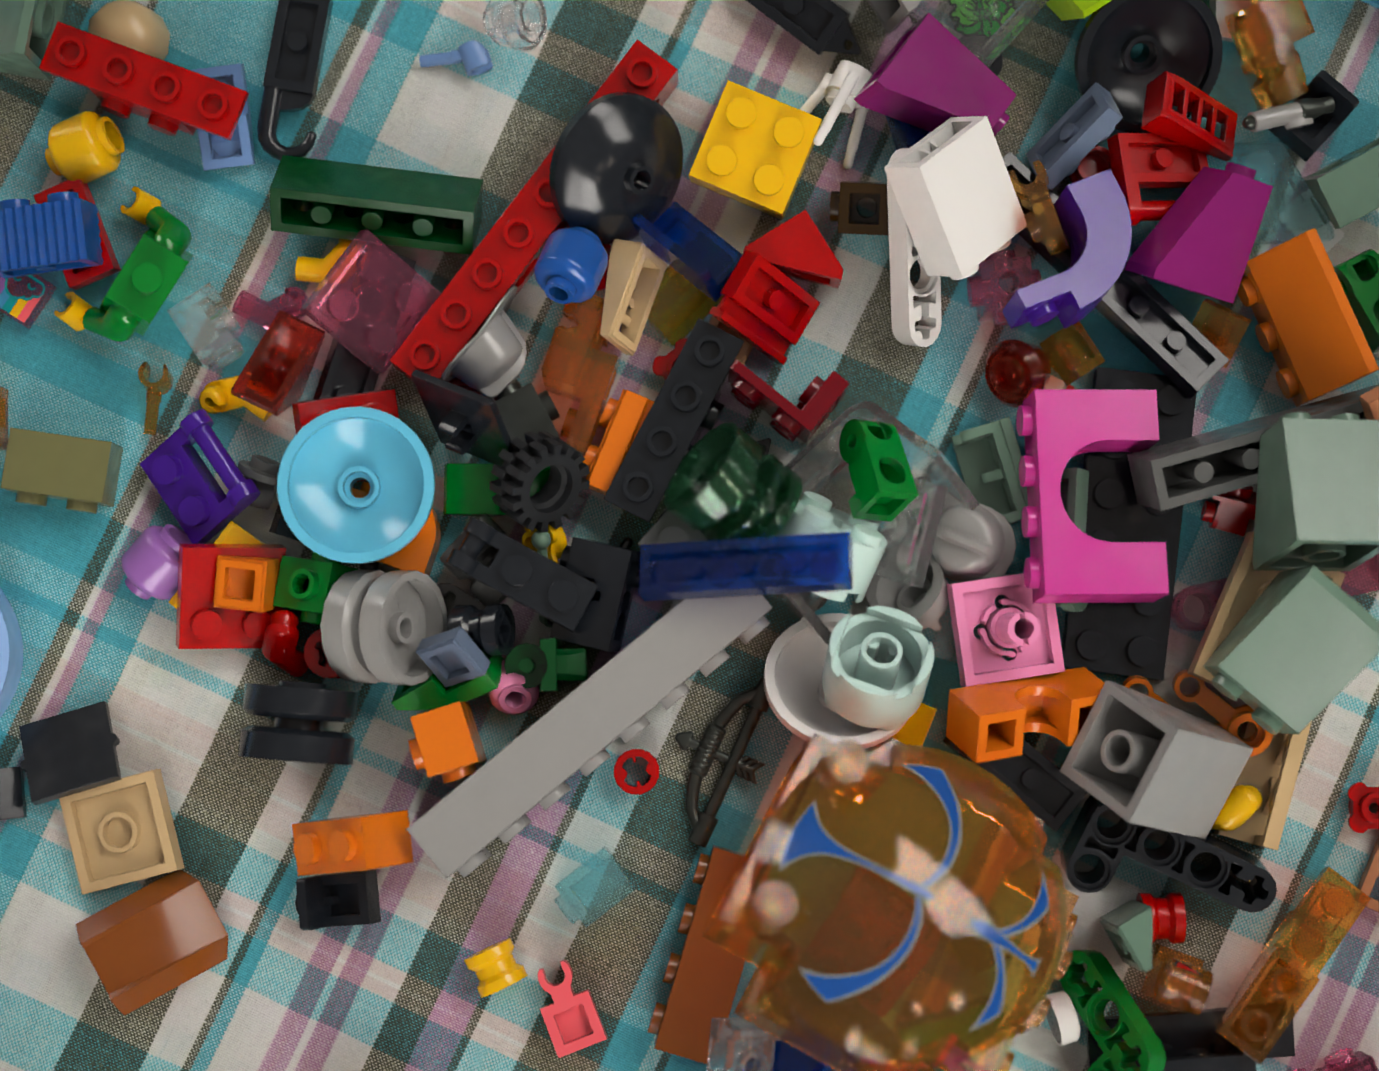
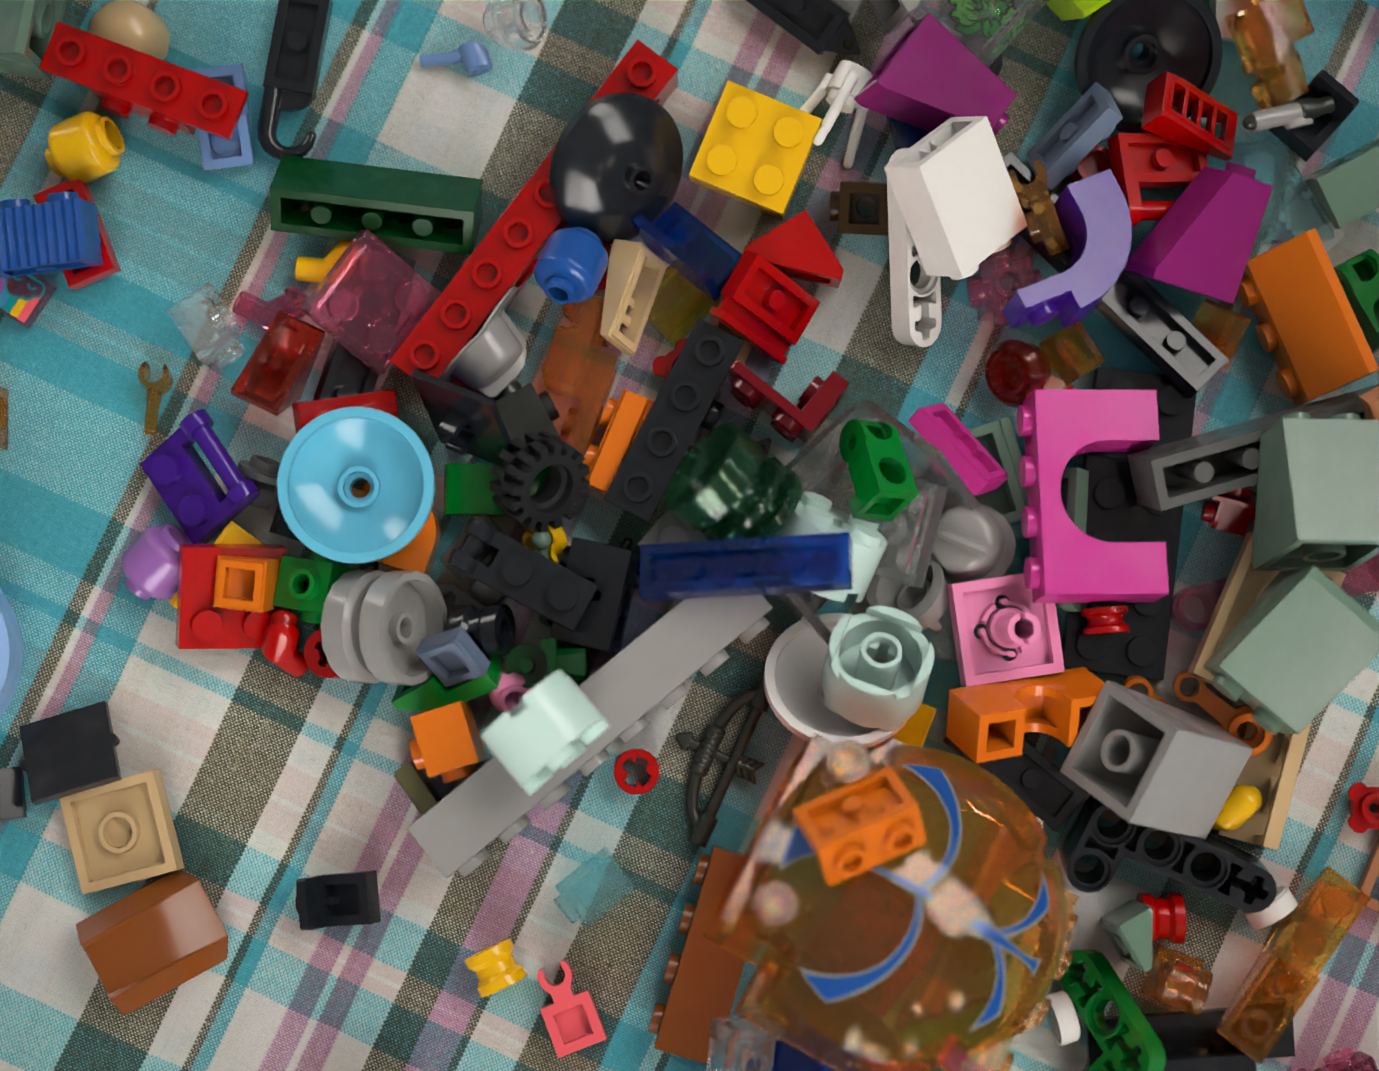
(61, 468): olive brick -> none
(142, 281): green torso -> none
(217, 398): yellow arm -> none
(298, 723): black wheel -> none
(352, 843): orange brick -> none
(417, 787): none -> olive tile
(545, 731): none -> light aqua brick
(861, 825): none -> orange bracket
(962, 450): none -> dark pink plate
(1105, 620): none -> red bush
(1279, 908): none -> white tile

